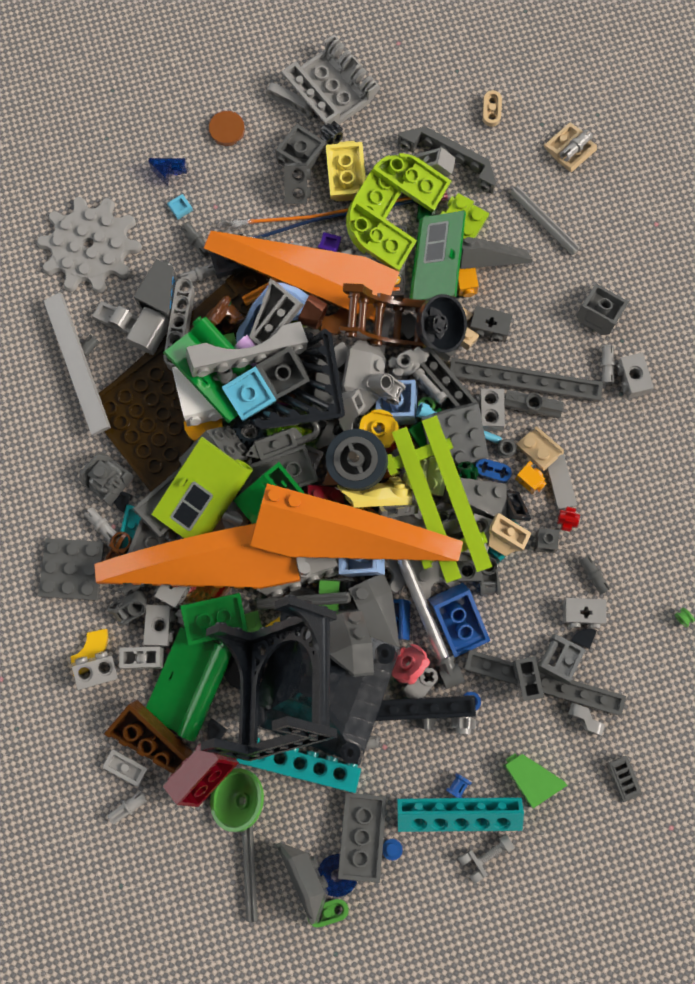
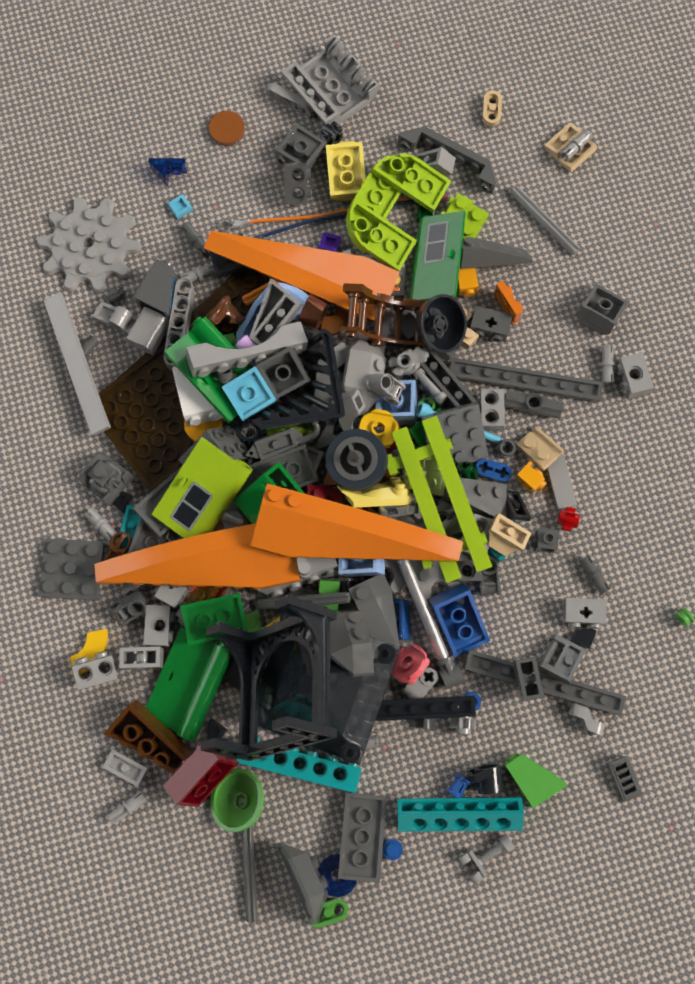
(114, 295): none -> dark grey piece
(487, 777): none -> black piece
(504, 296): none -> orange plate

